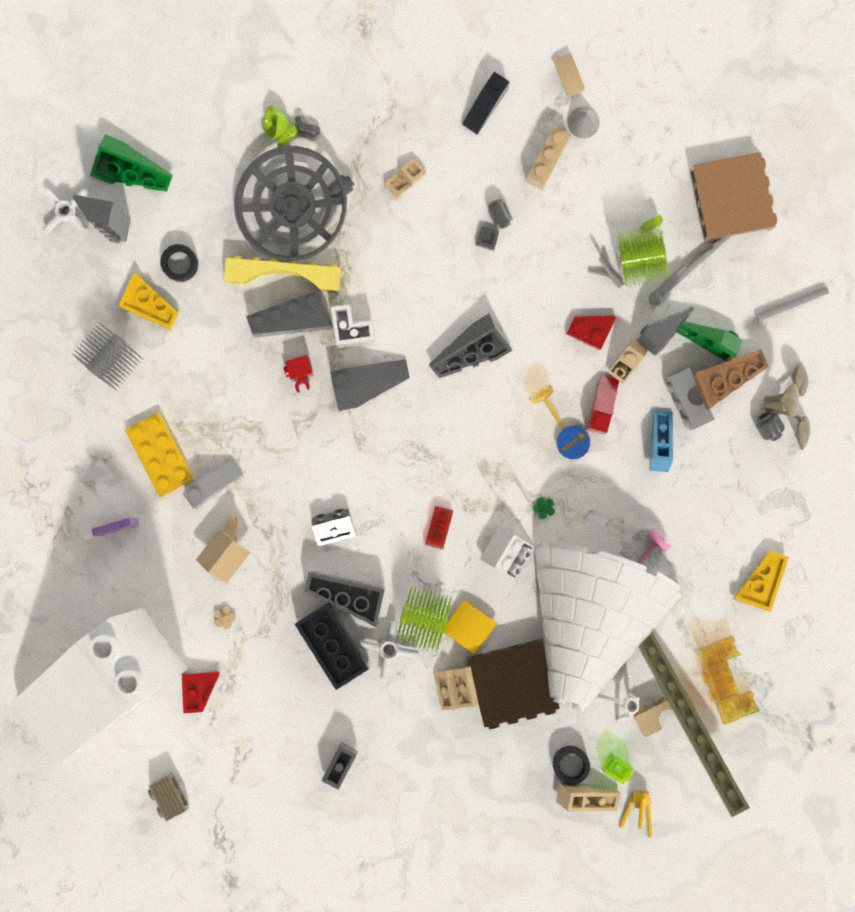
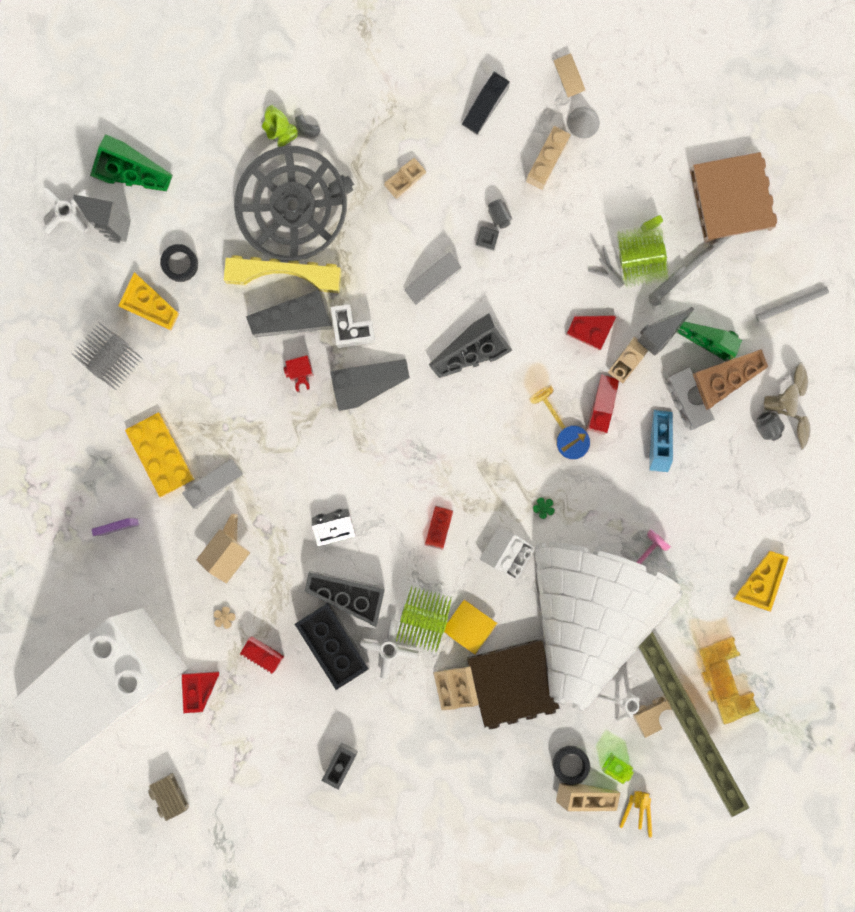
(262, 655): none -> red brick
(433, 278): none -> light grey slope

